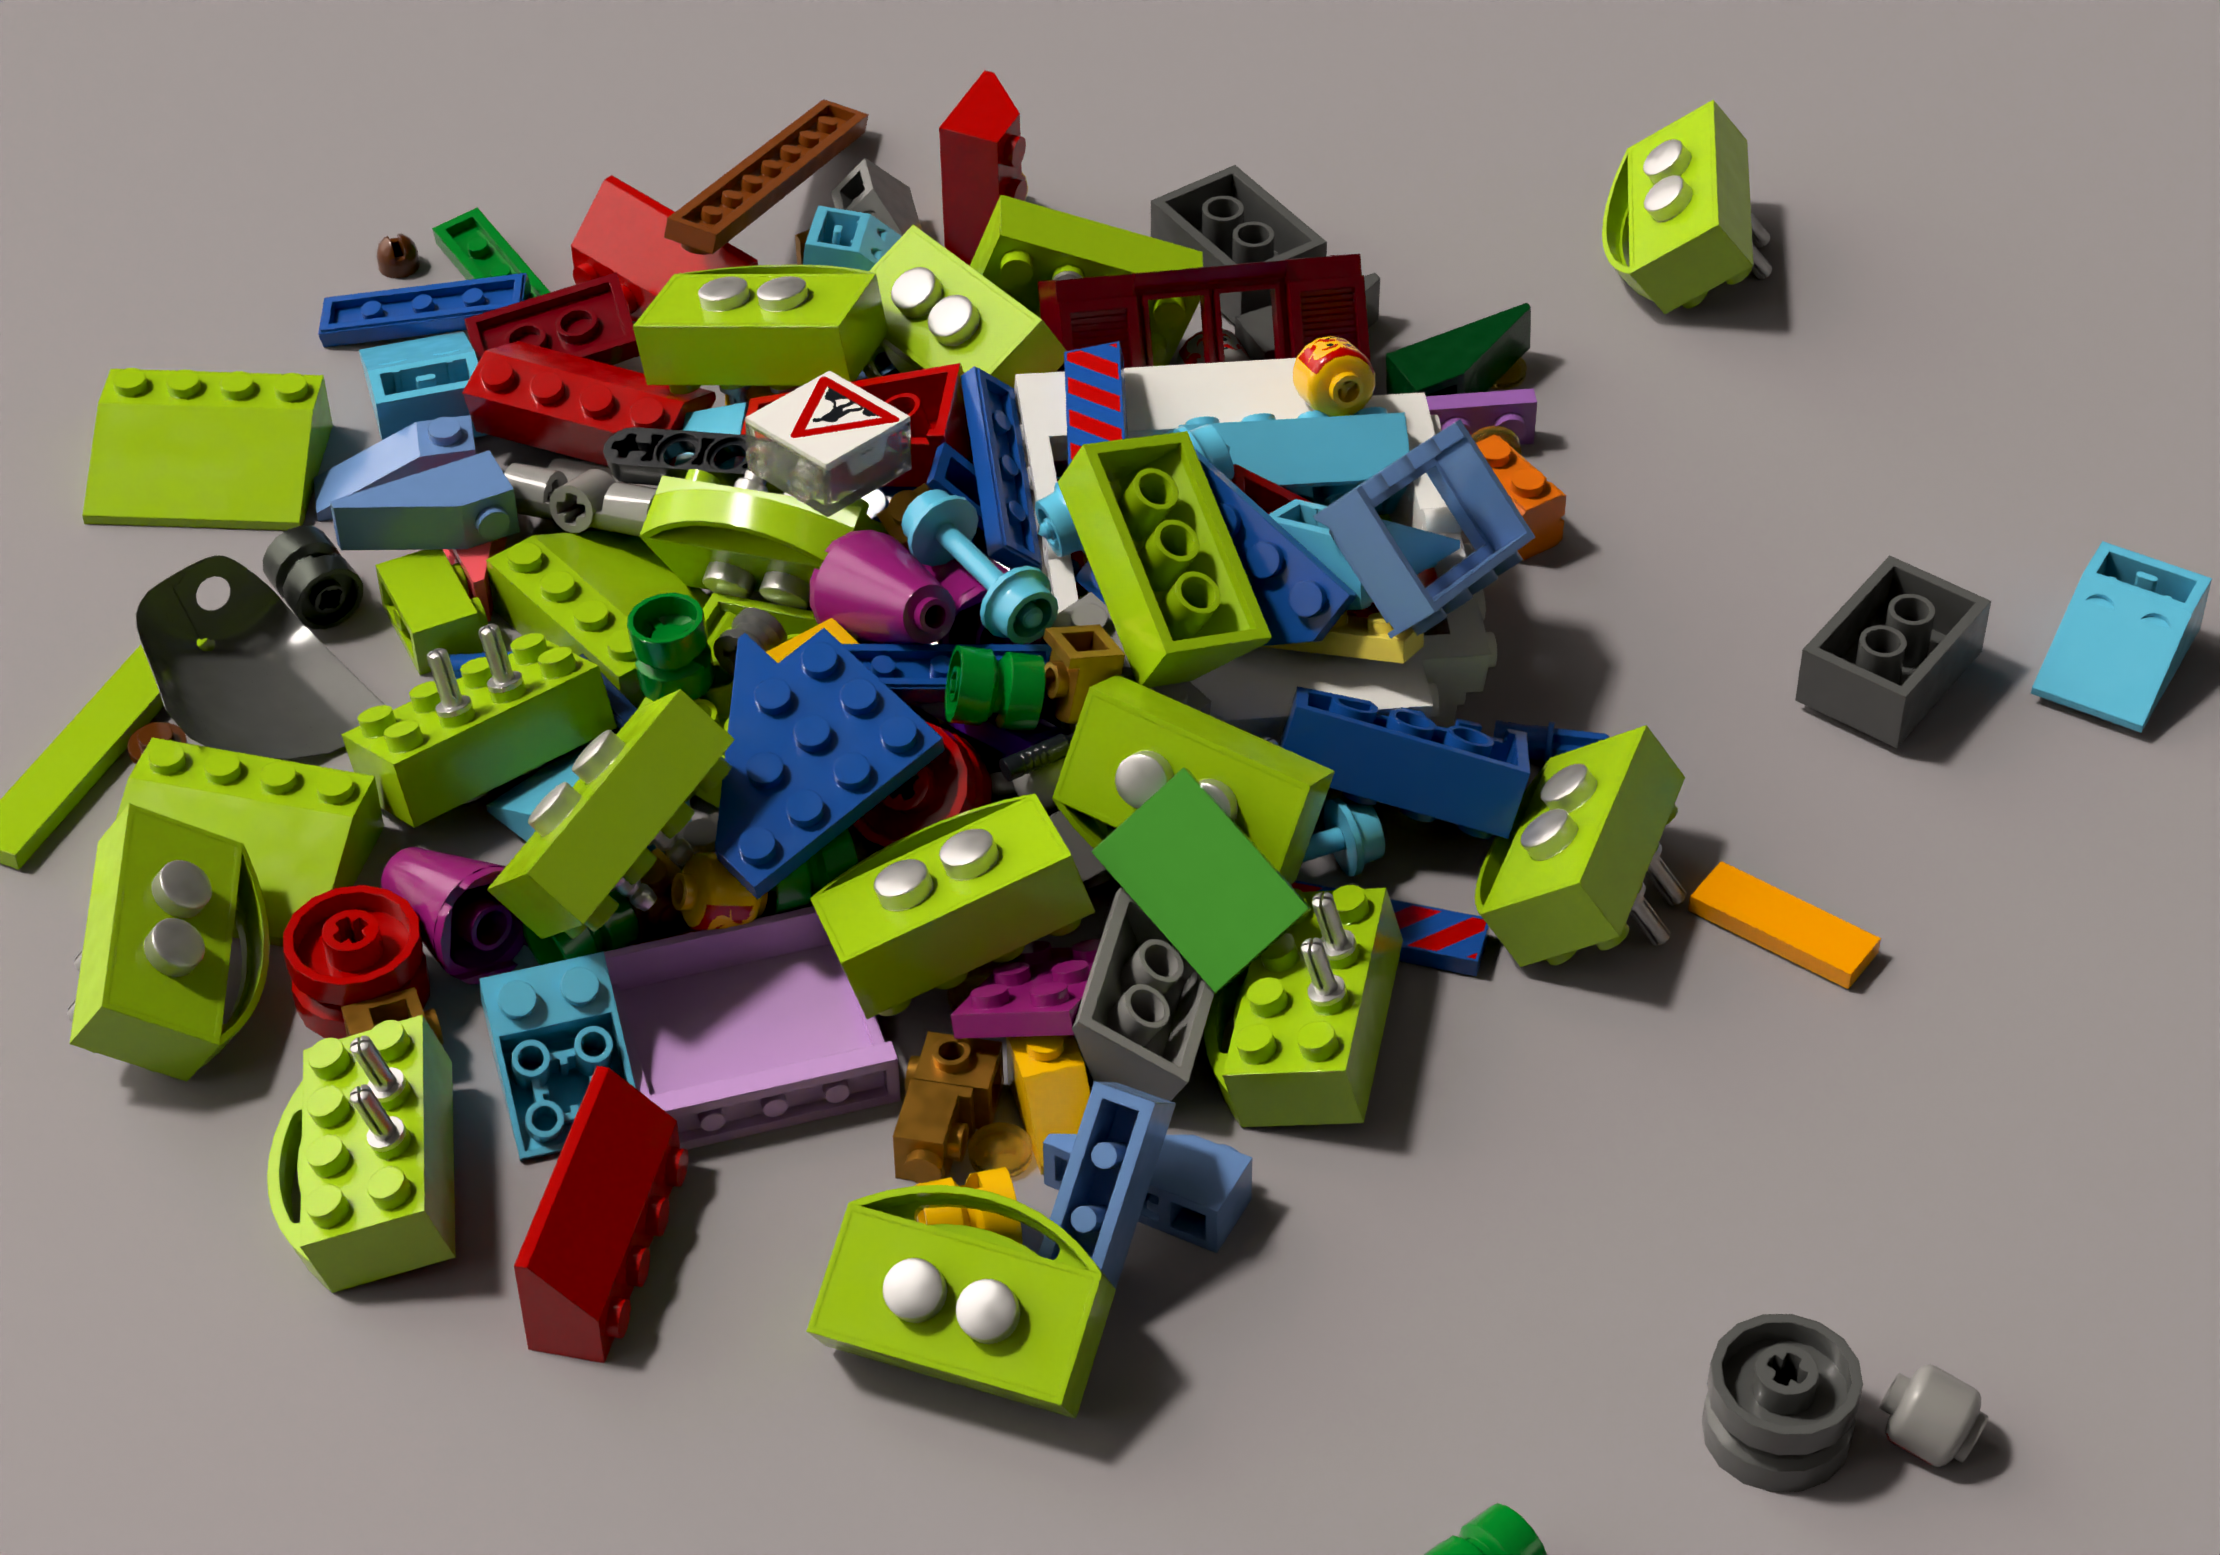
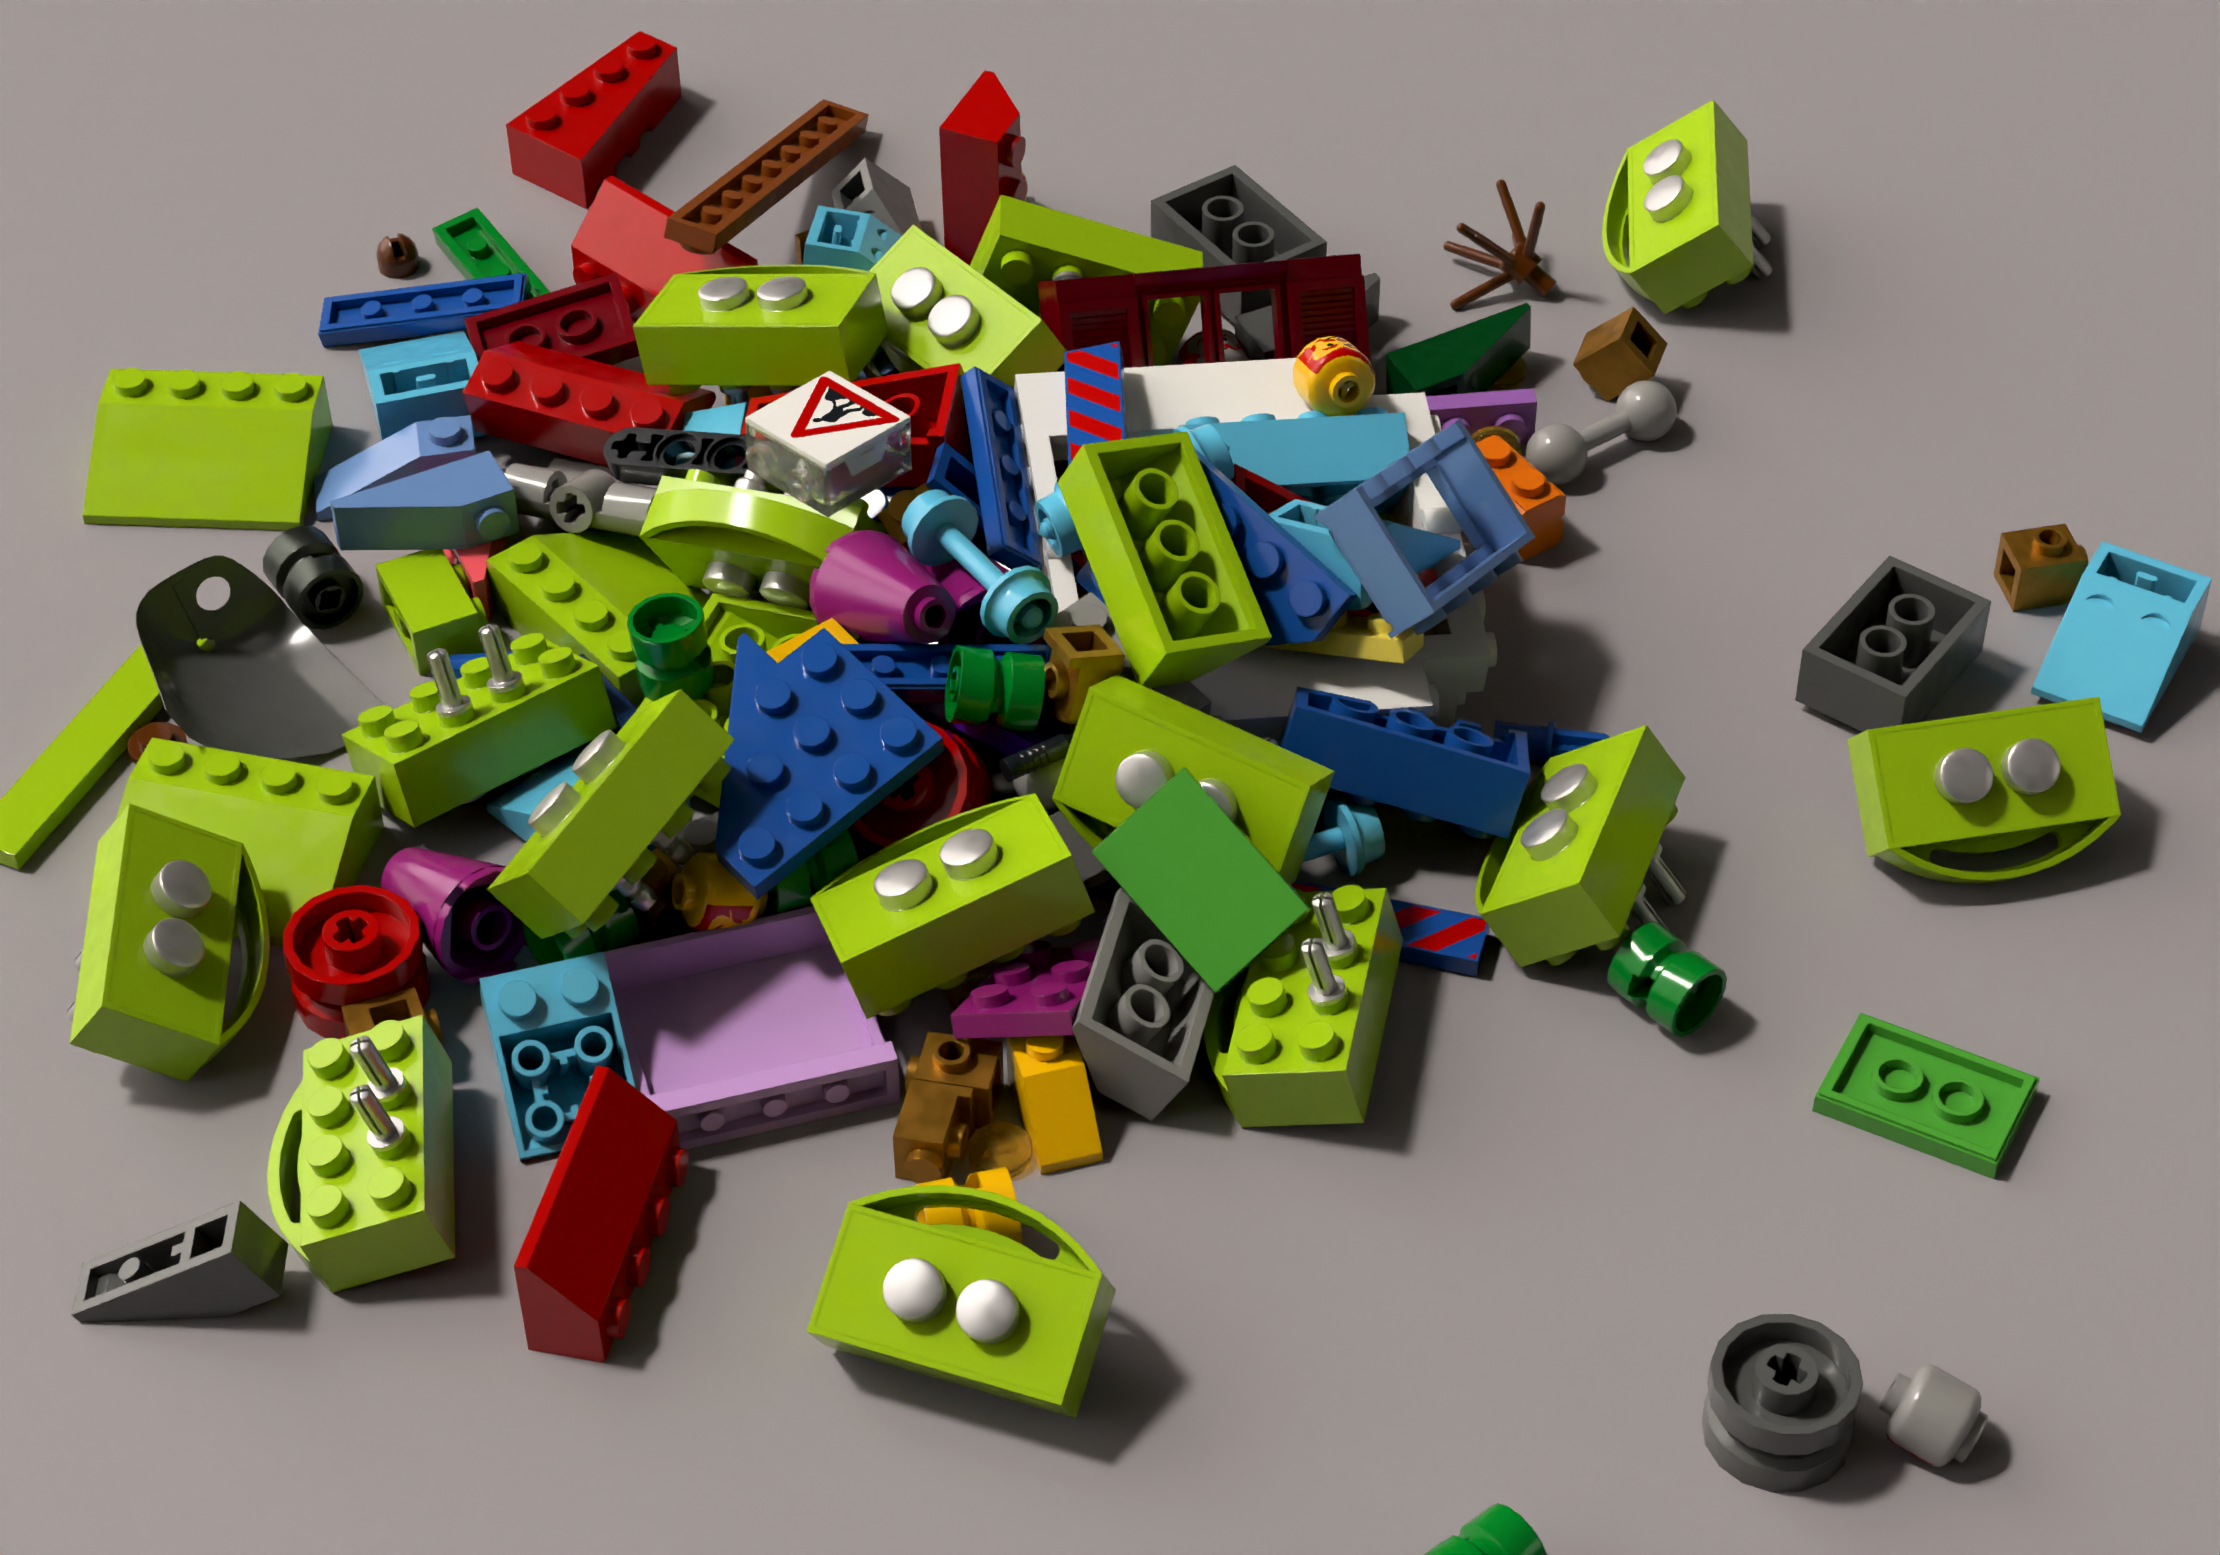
(188, 1271): none -> dark grey slope
(595, 119): none -> red wedge
(758, 625): dark grey wheel -> none
(1110, 1173): medium blue brick -> none
(1194, 1190): medium blue slope -> none
(1517, 265): none -> reddish brown plant
(1619, 353): none -> pearl gold brick
(1642, 412): none -> light grey piece
(1666, 979): none -> green wheel
(1784, 924): light orange tile -> none
(1926, 1095): none -> bright green tile
(1985, 787): none -> lime piece
(2039, 566): none -> pearl gold brick

